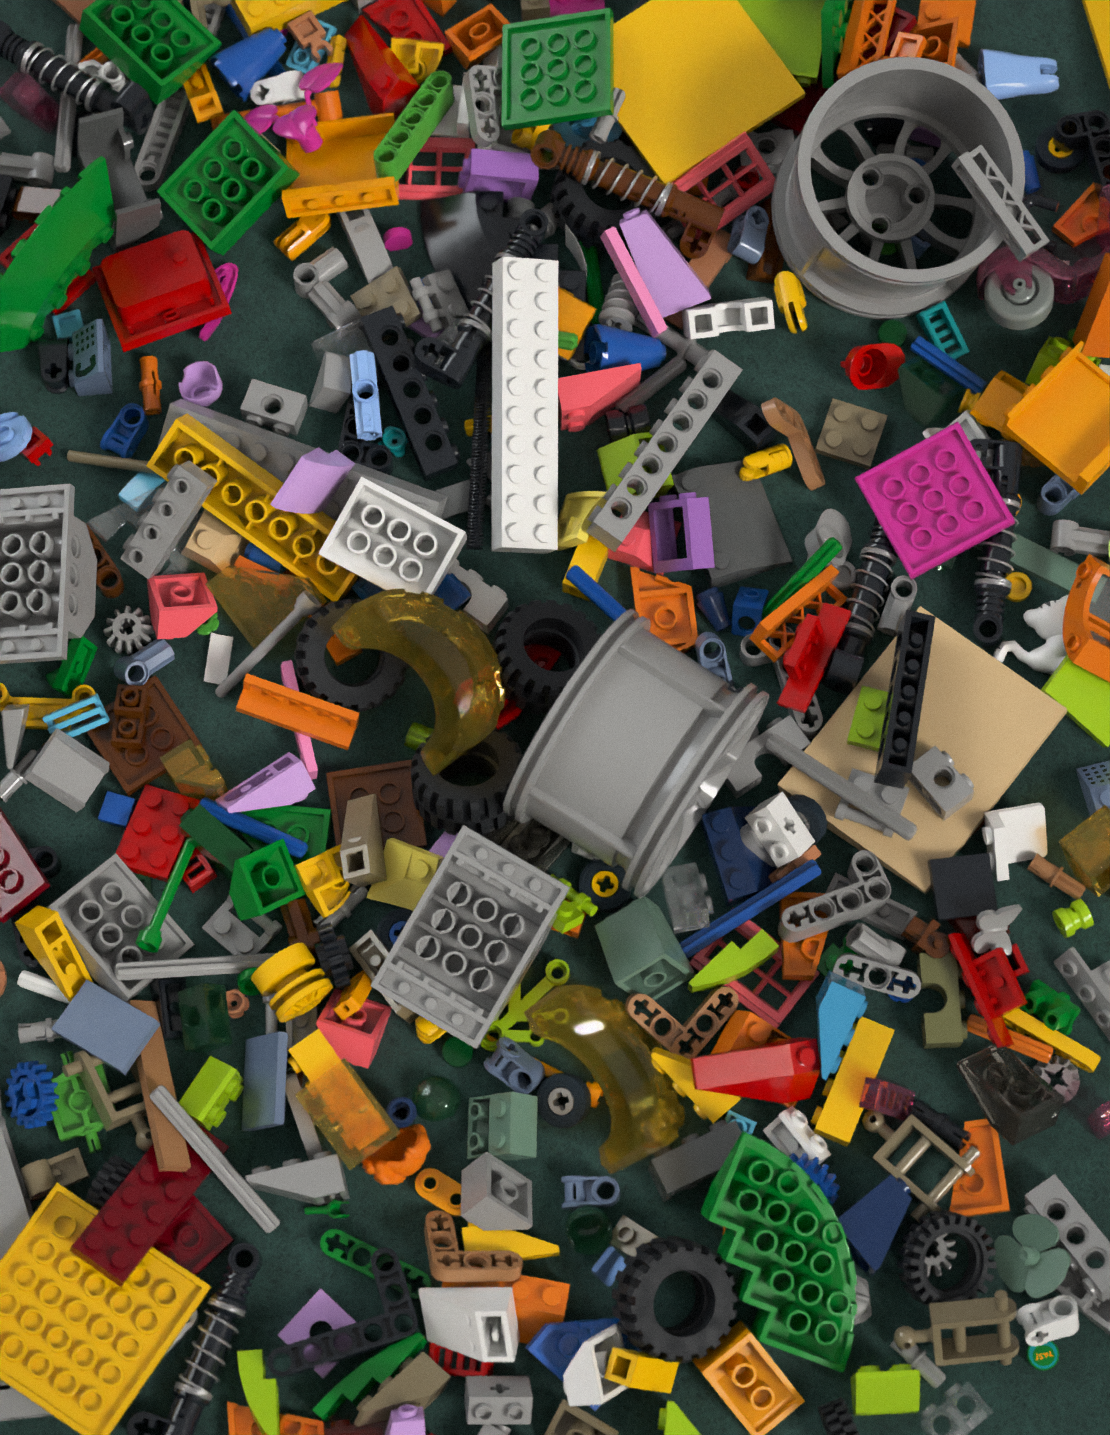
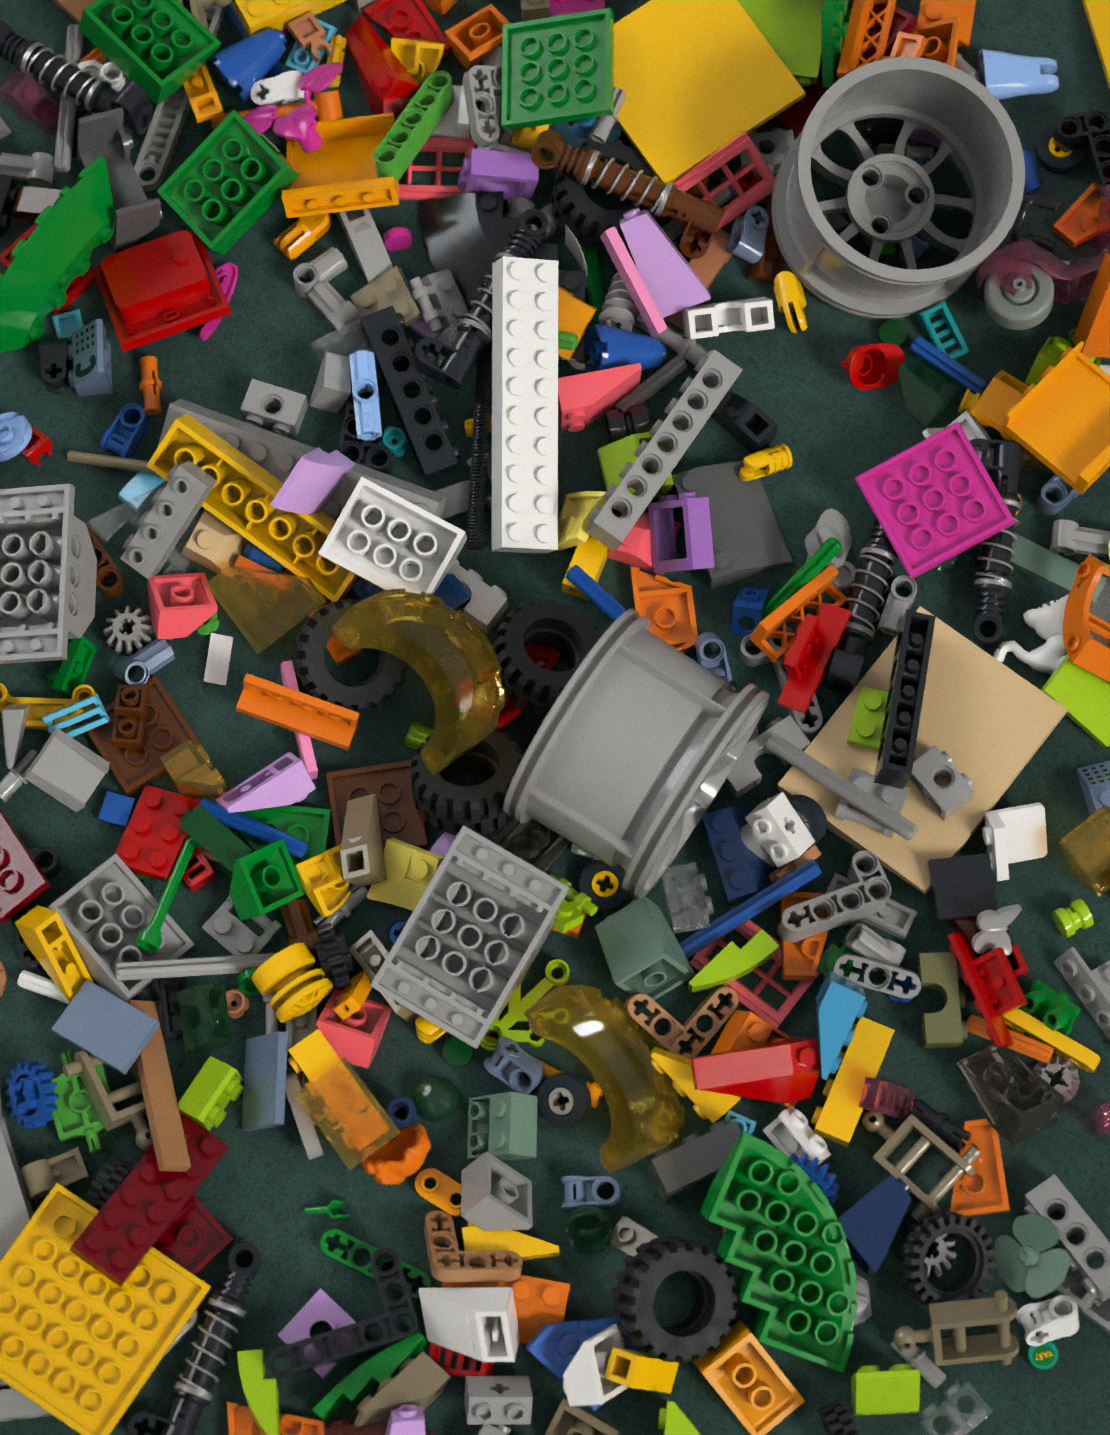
(37, 1031): light grey pin -> none
(200, 377): lavender hair -> none
(214, 1159): light grey axle -> none
(305, 605): light grey piece -> none
(309, 1181): light grey slope -> none
(608, 1265): medium blue slope -> none
(714, 608): dark blue cone -> none
(790, 423): medium nougat beam -> none
(851, 433): dark tan plate -> none
(925, 938): reddish brown hips -> none
(996, 207): light grey fence -> none
(1020, 586): yellow tile -> none
(1056, 877): medium nougat axle -> none

